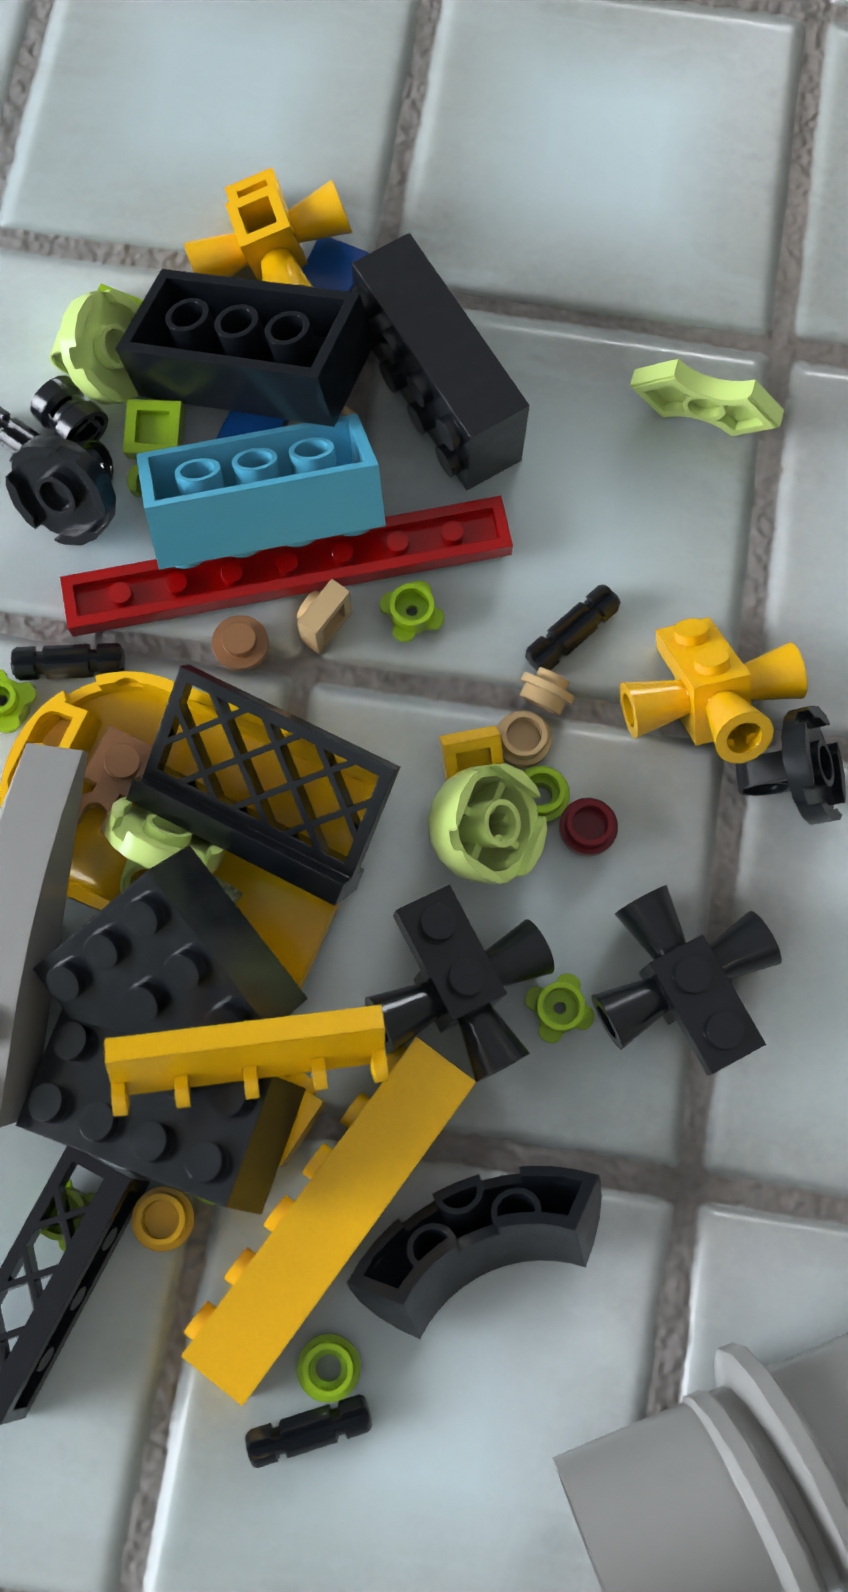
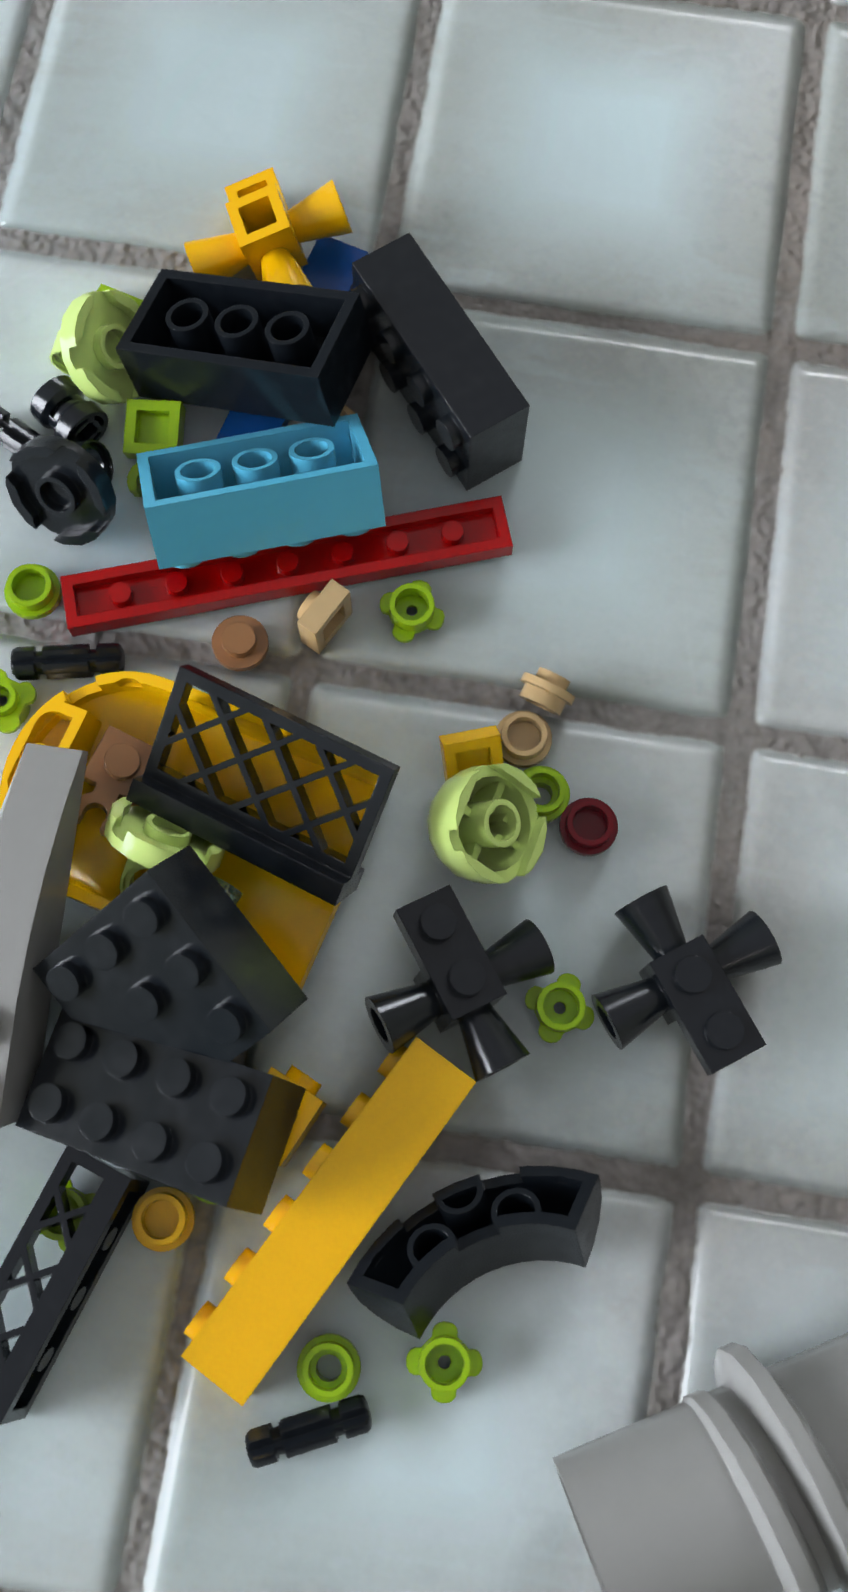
(32, 591): none -> lime plate
(245, 1054): yellow hinge -> none
(444, 1381): none -> lime plate
(573, 628): black axle -> none
(683, 392): yellowish green tile -> none
(713, 690): yellow brick -> none
(803, 766): black tile -> none

